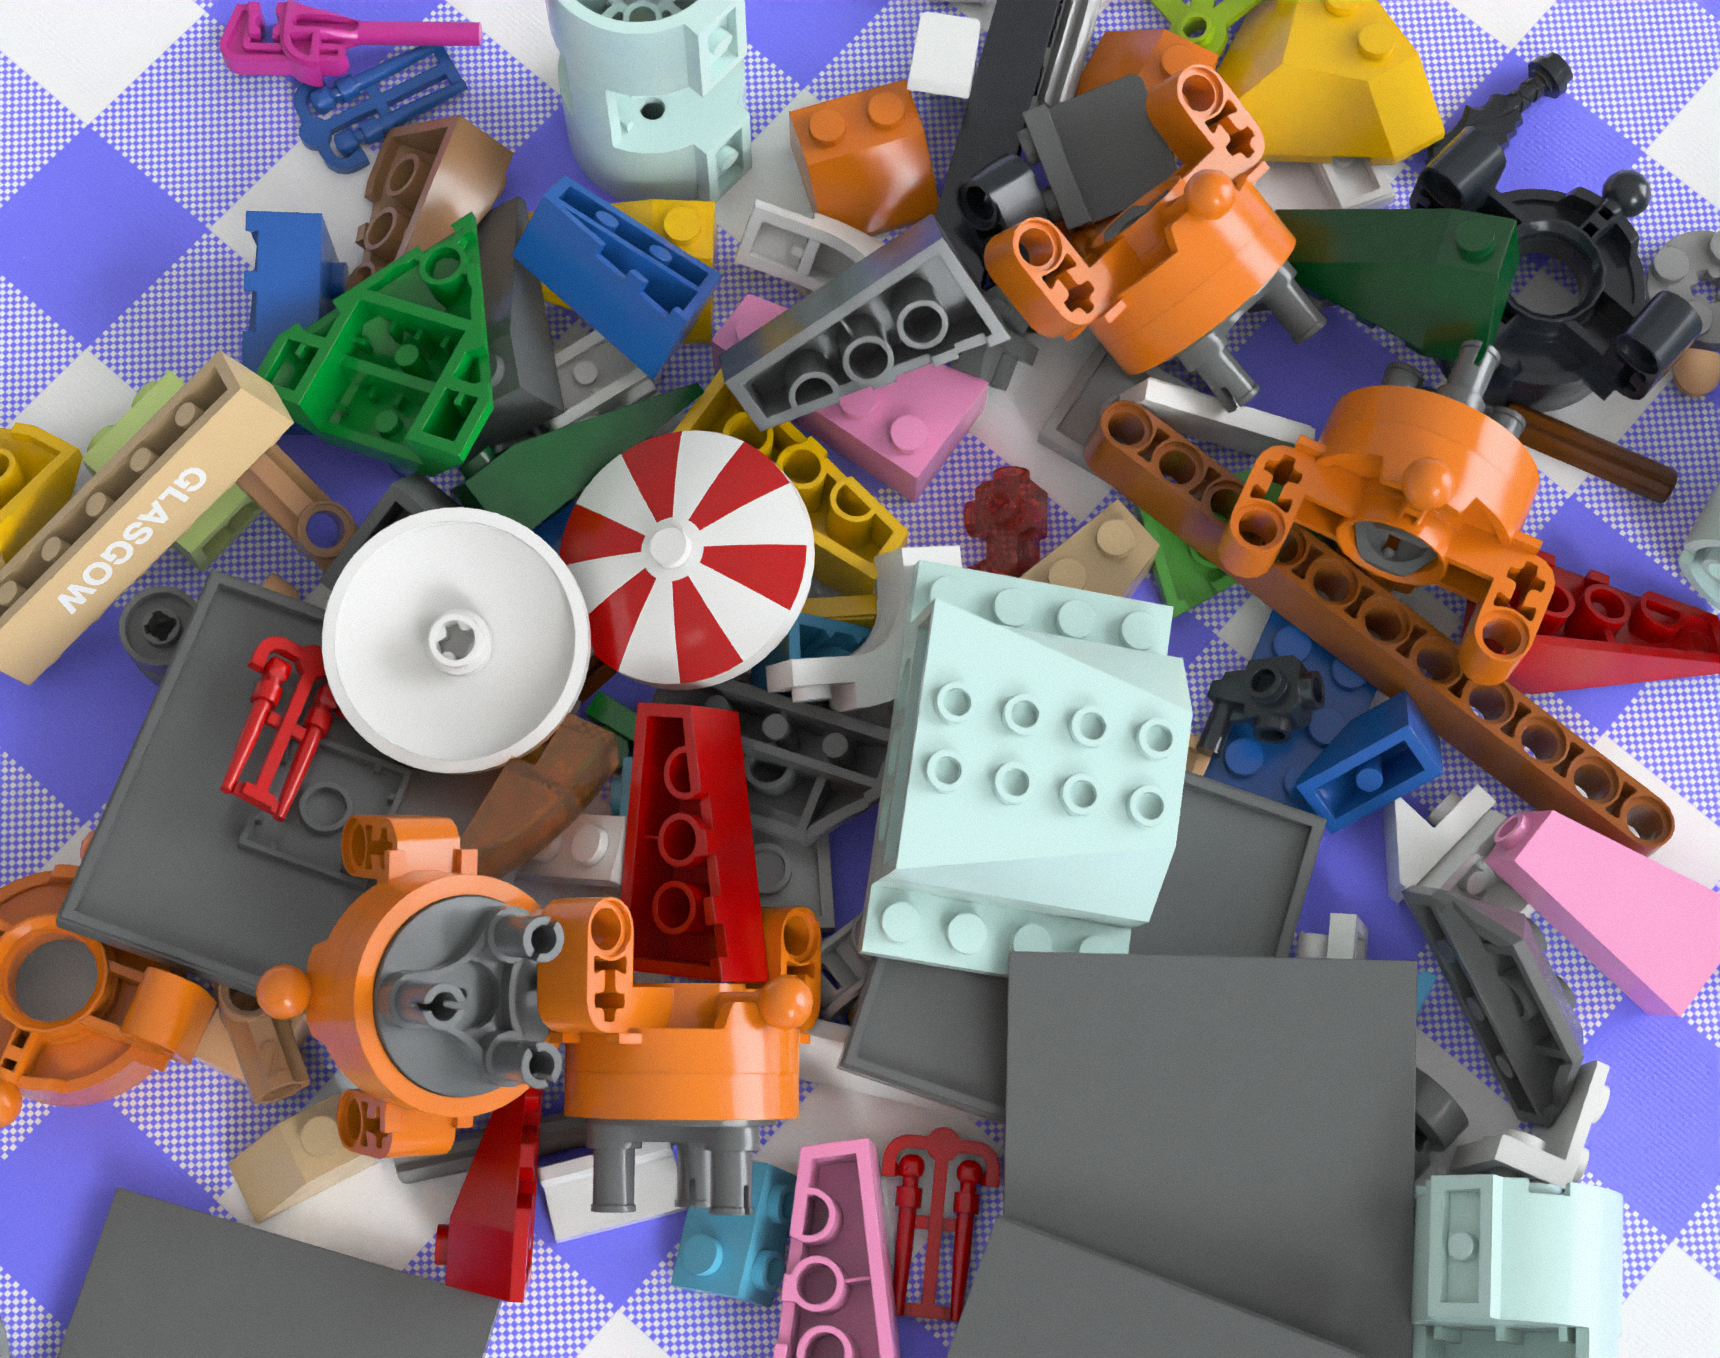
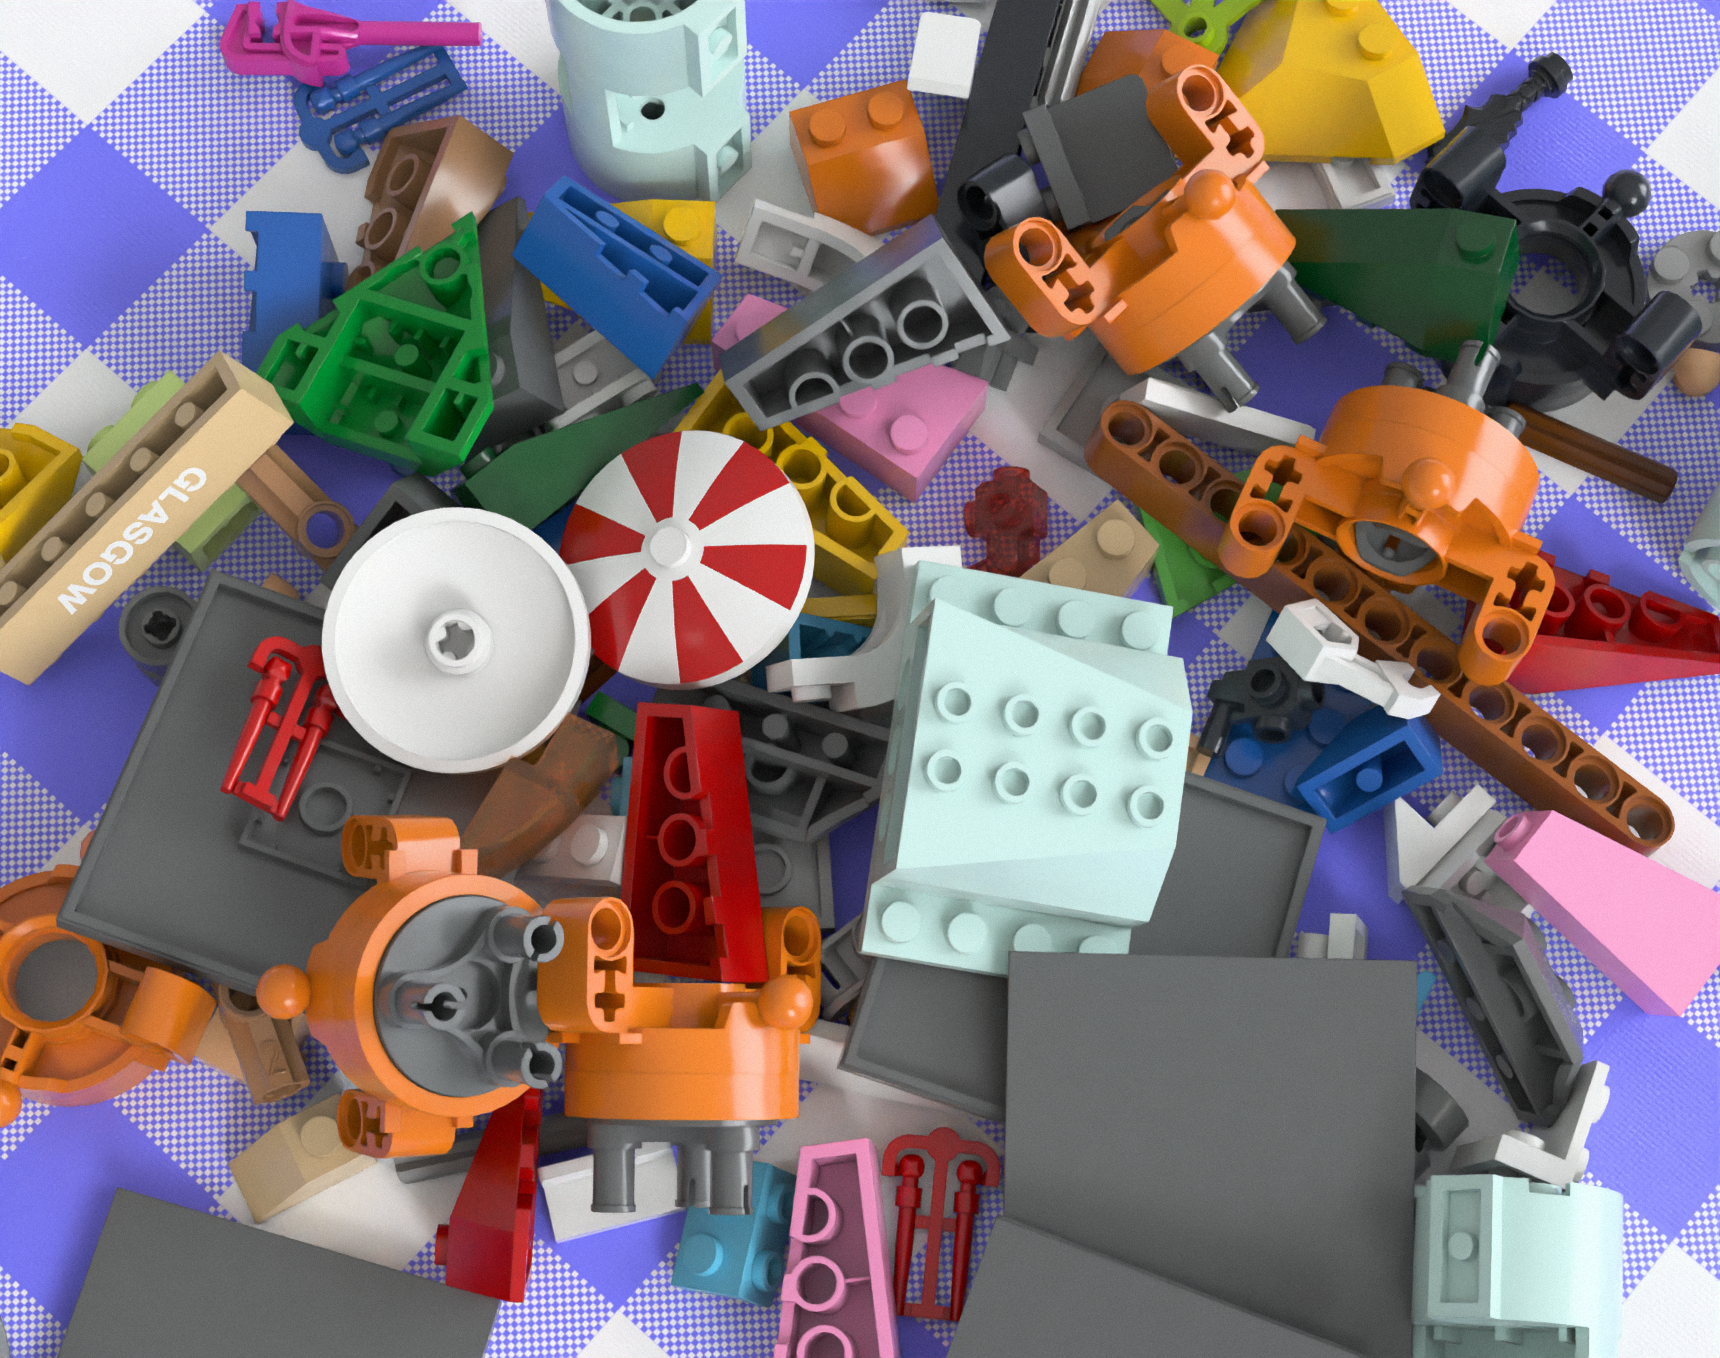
(1326, 650): none -> white piece

